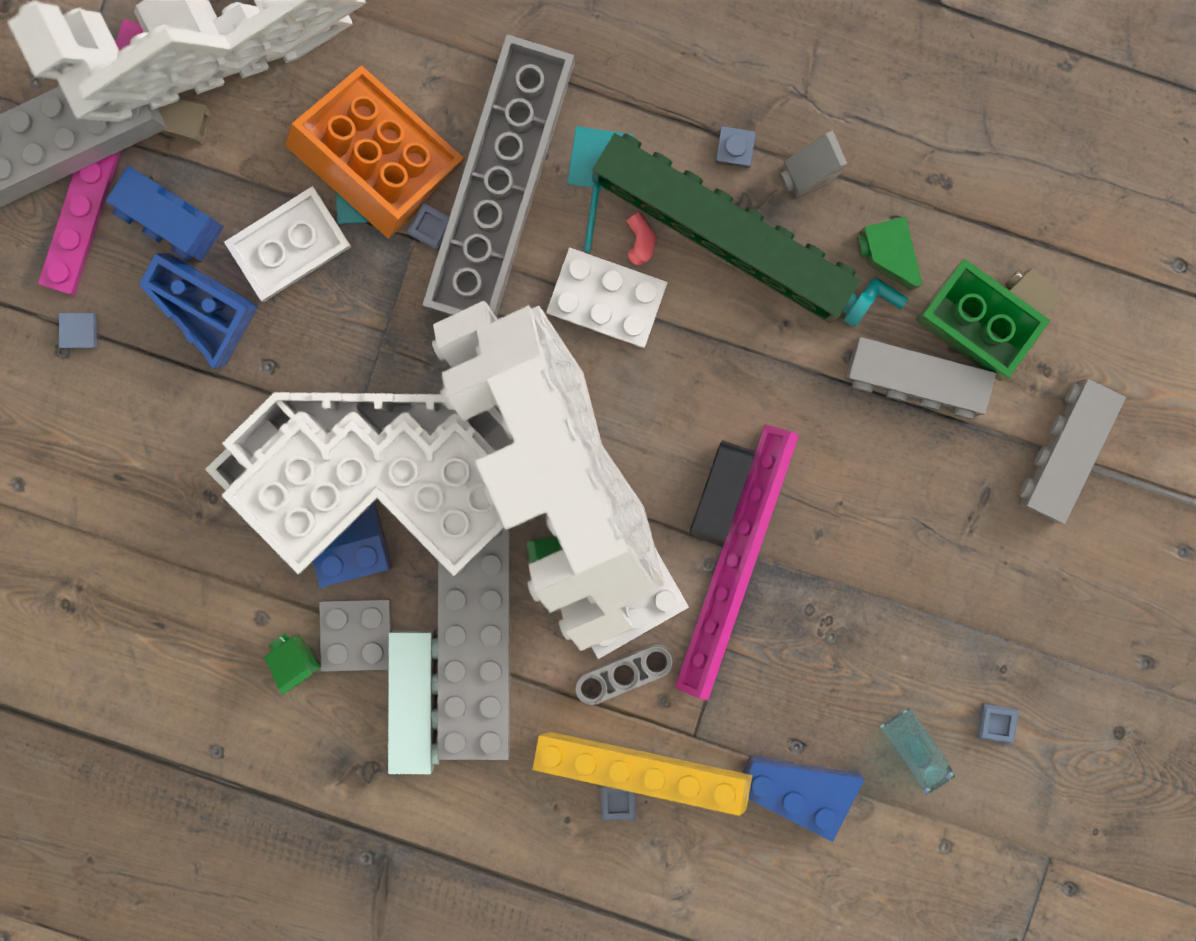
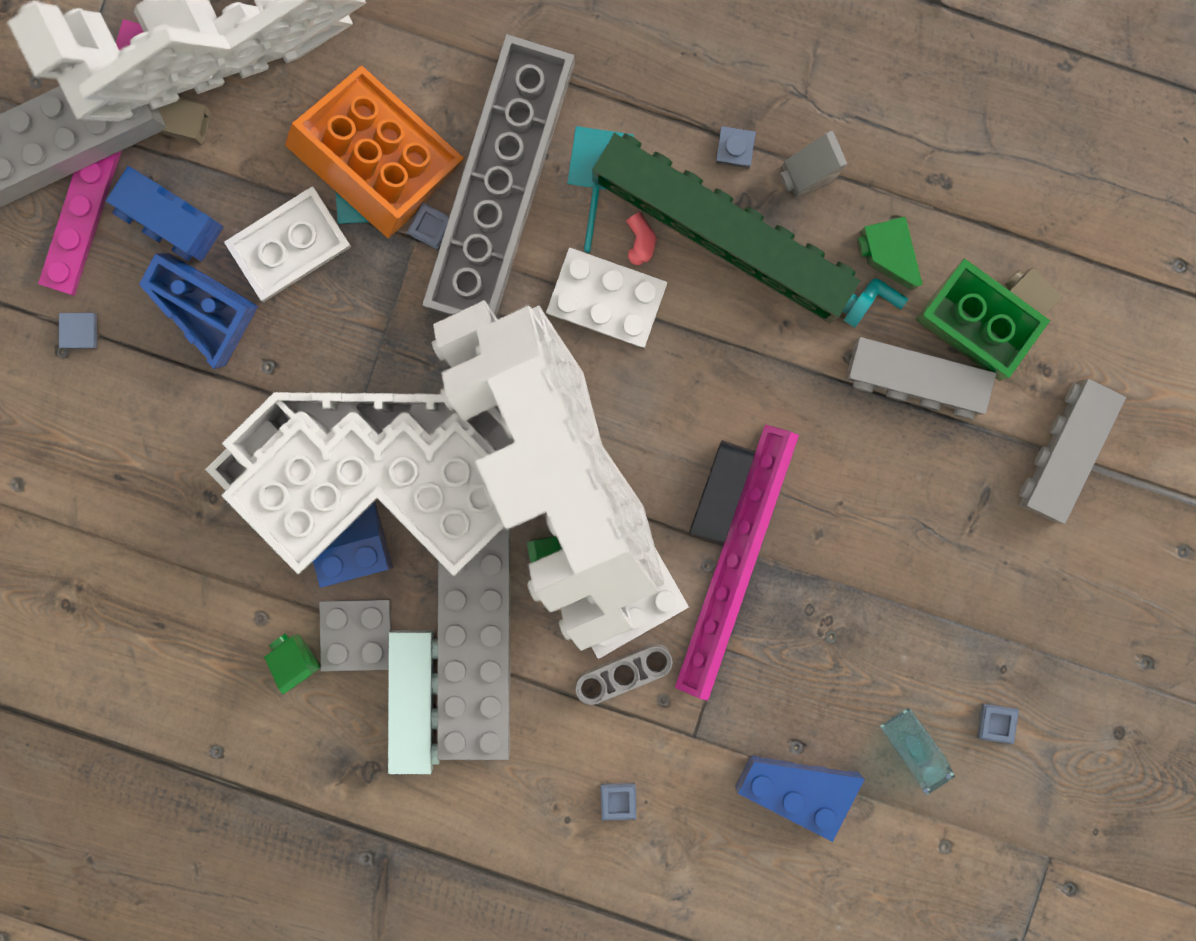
(643, 773): yellow brick -> none

